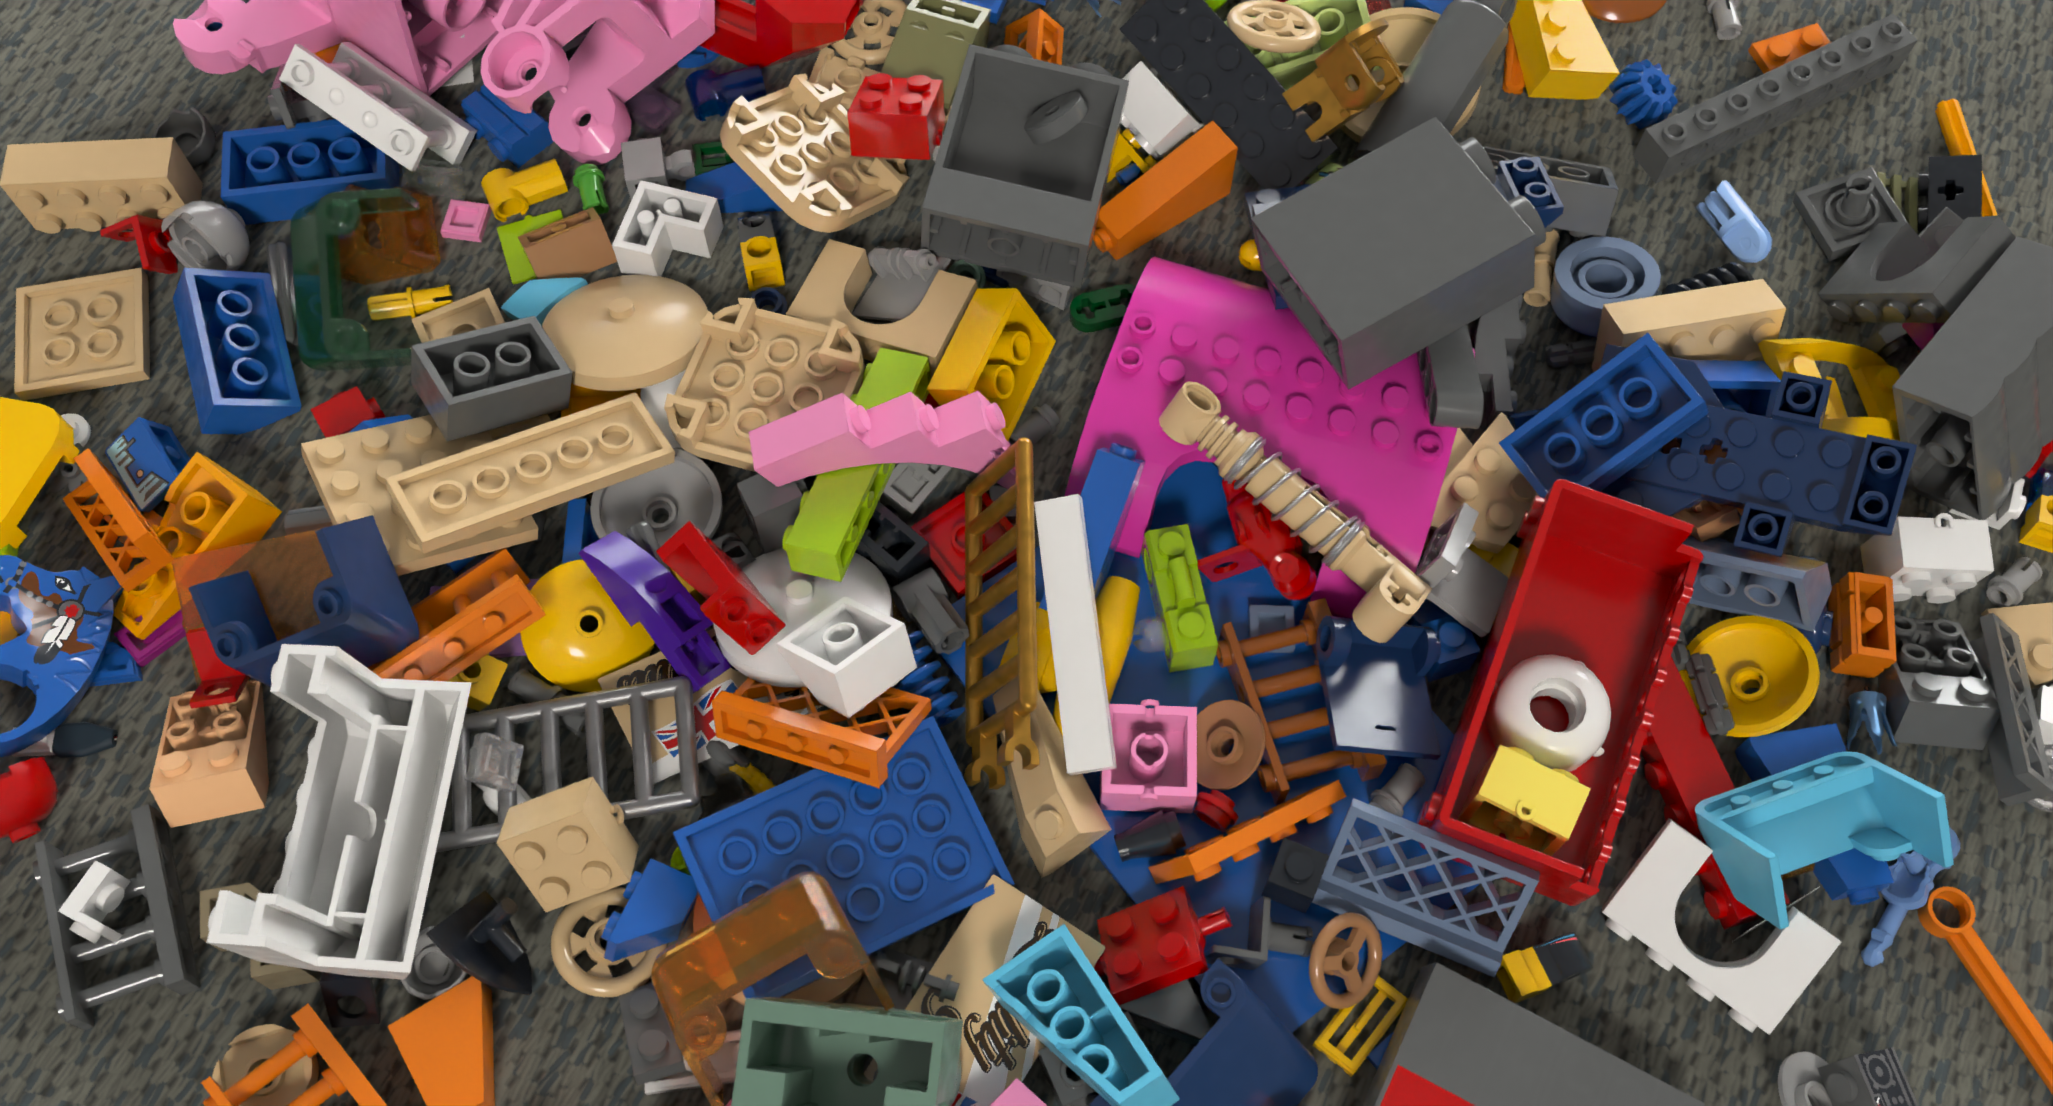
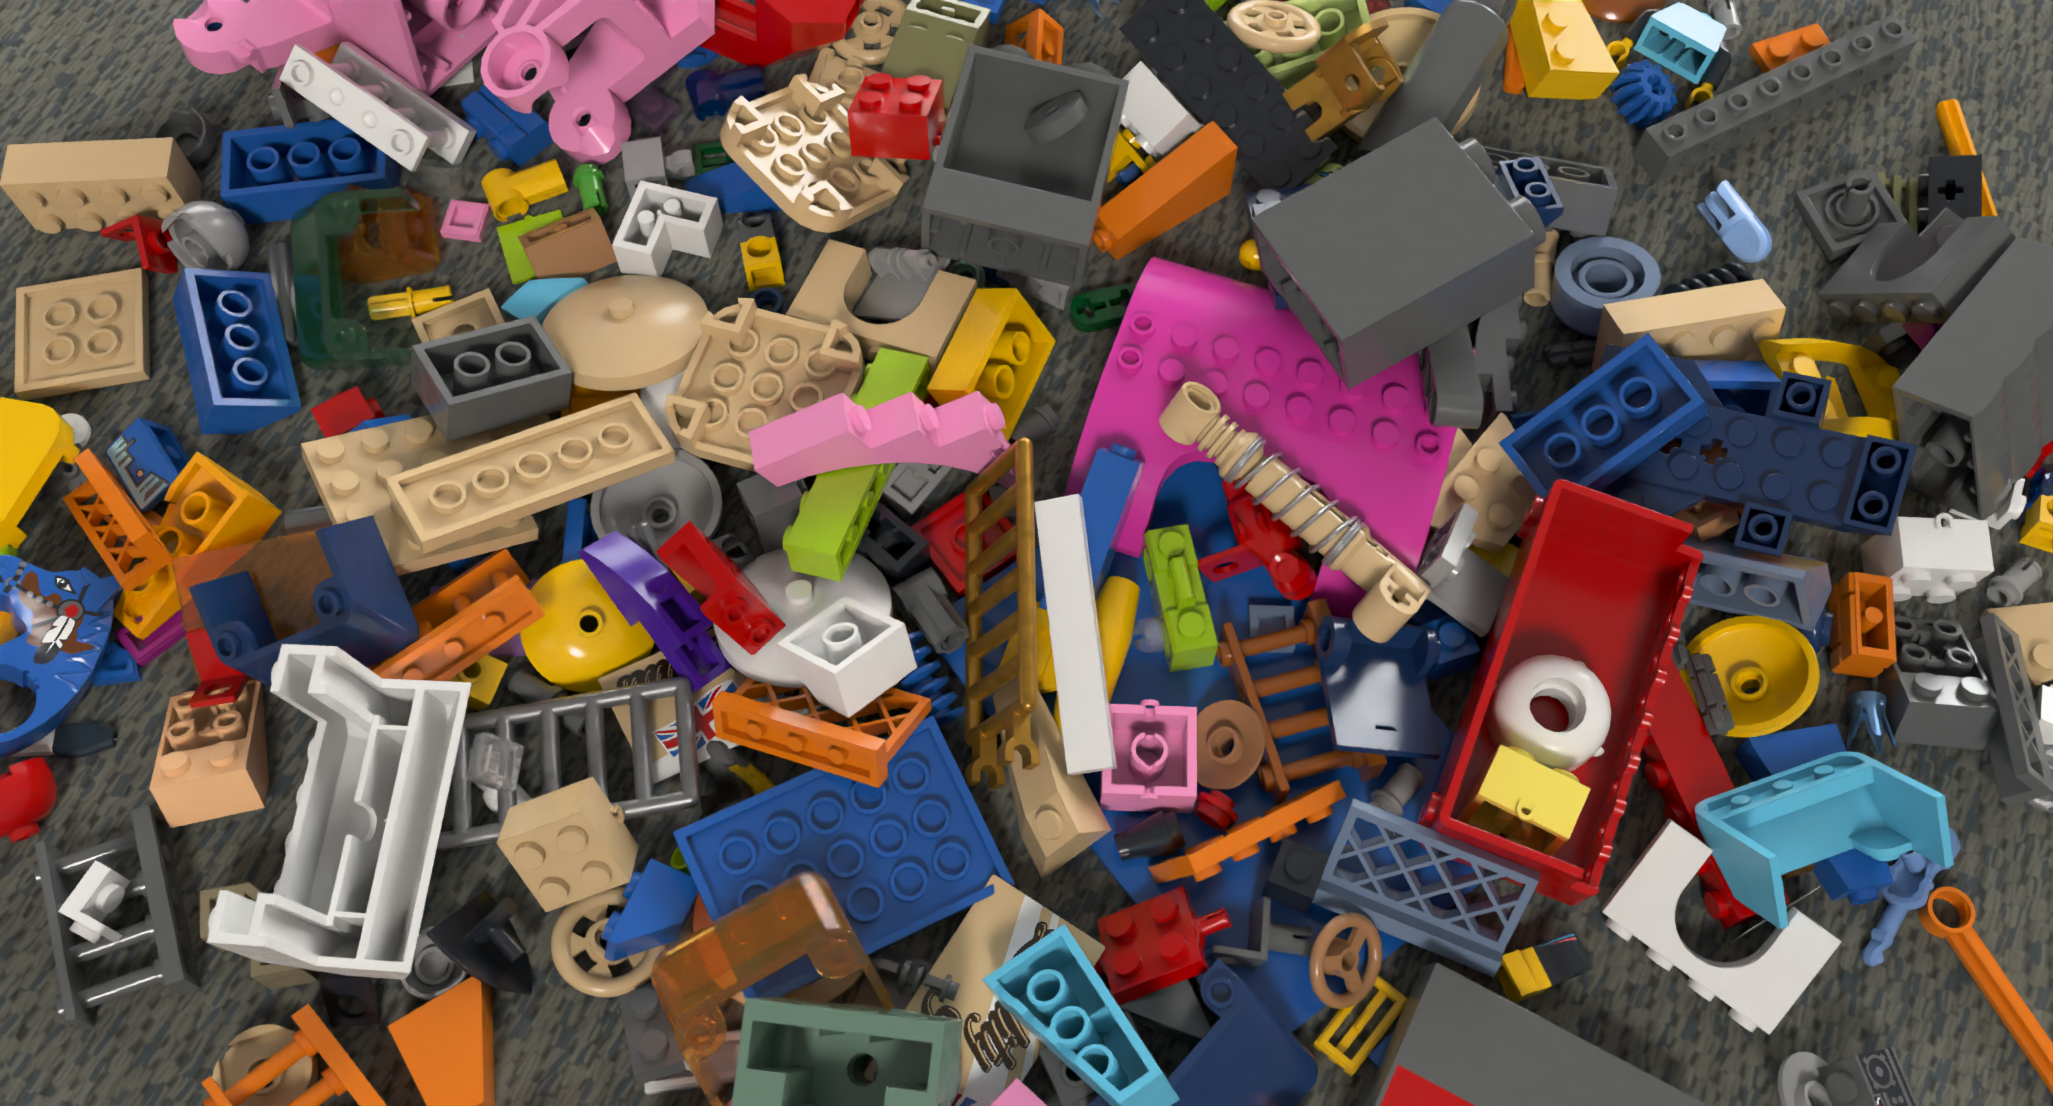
(1682, 42): none -> medium azure torso

